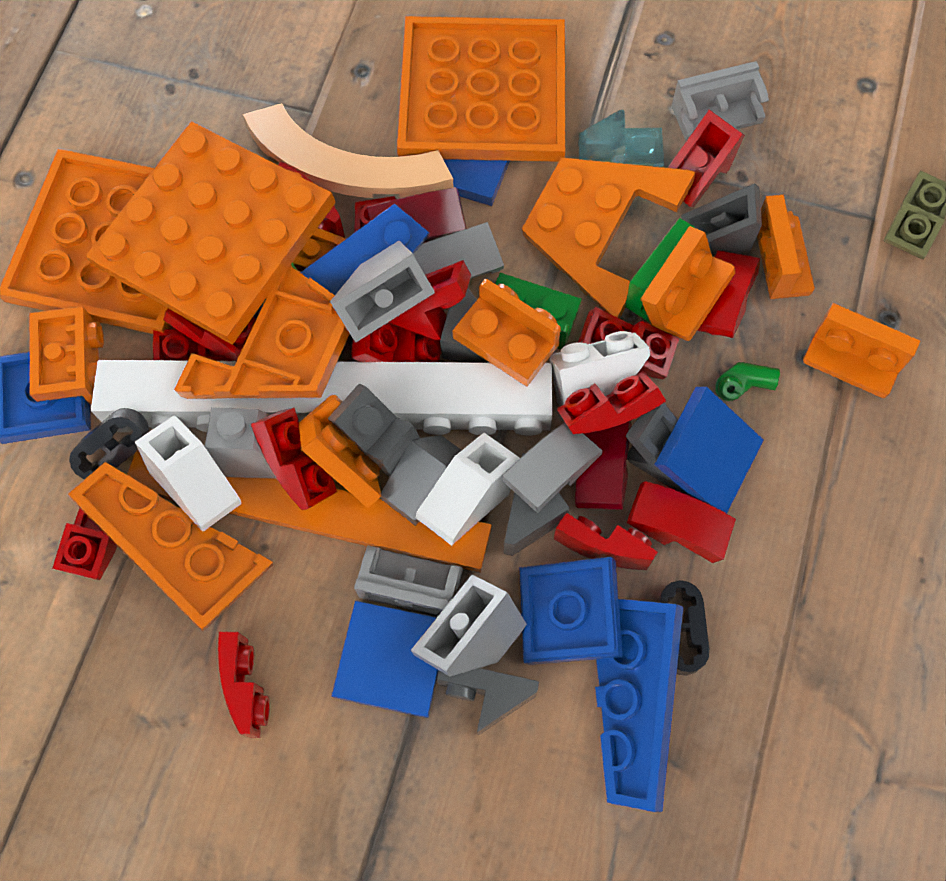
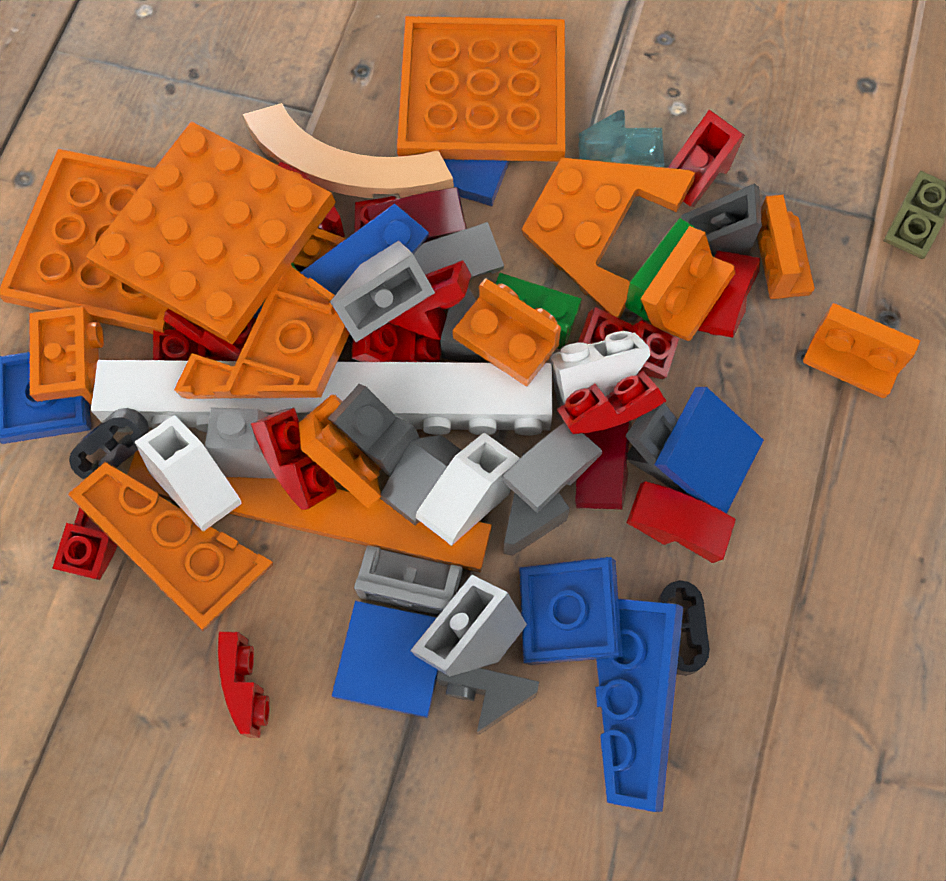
(628, 548): red slope -> none
(730, 93): light grey hinge -> none
(742, 377): green arm -> none

